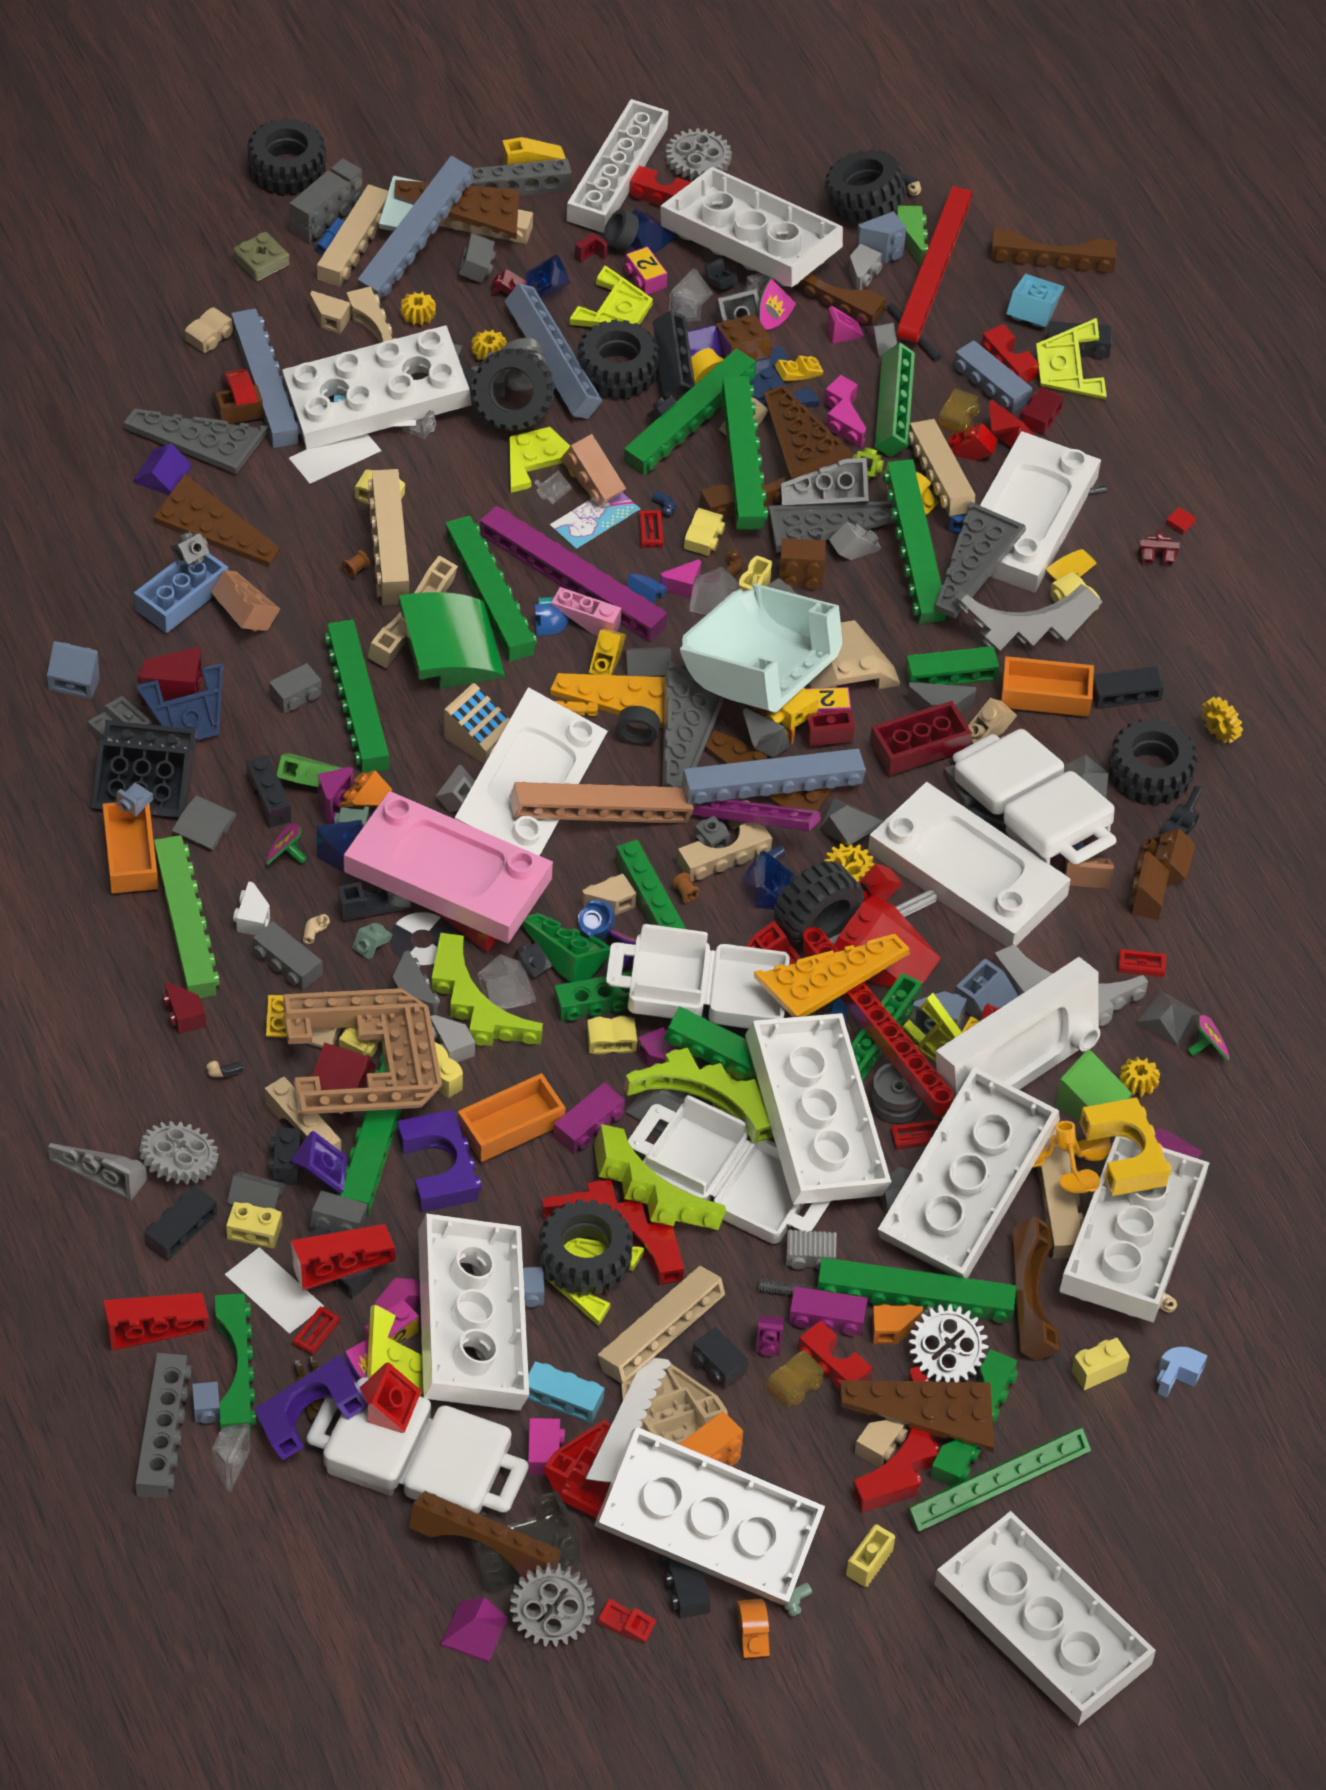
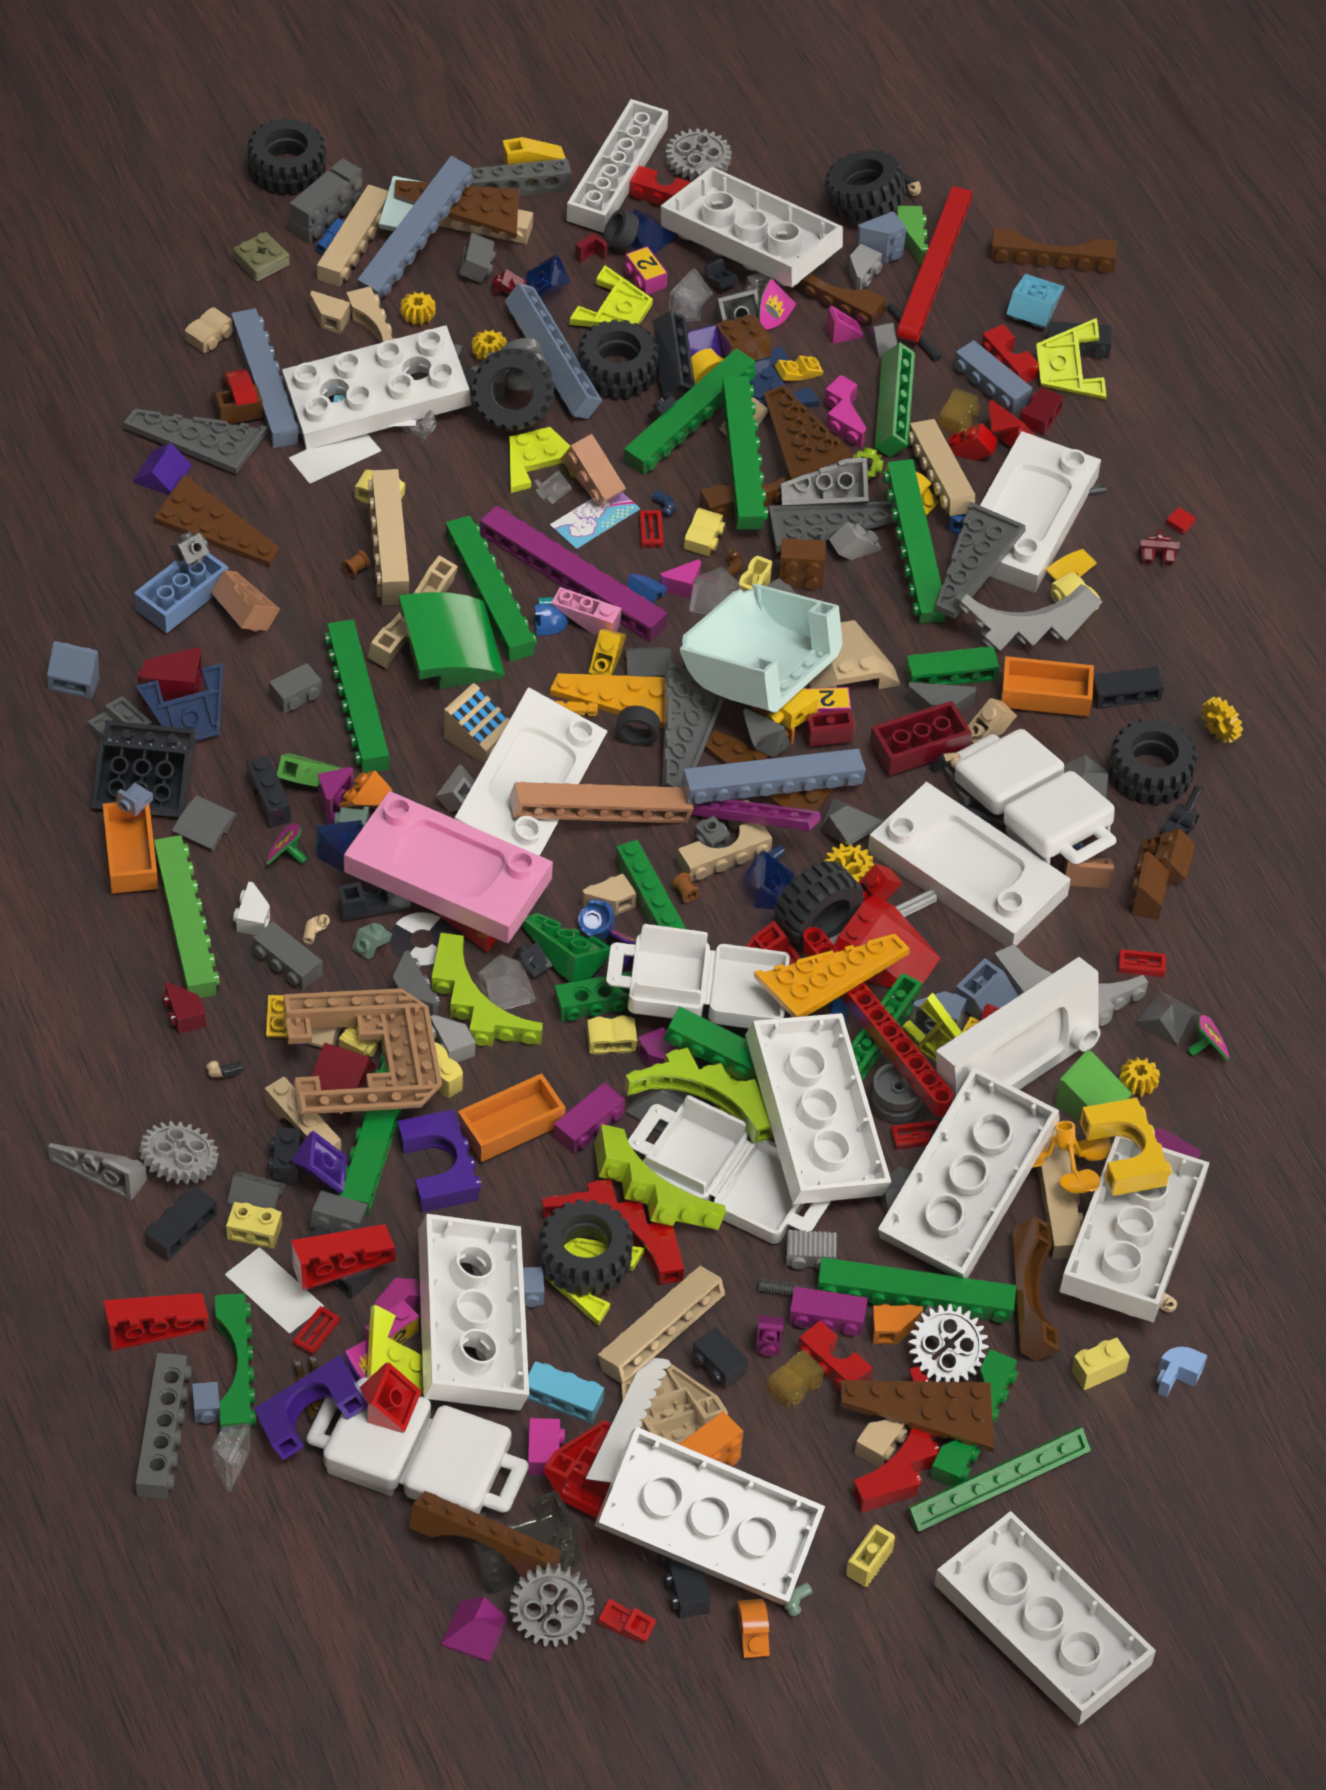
(944, 759): none -> arm

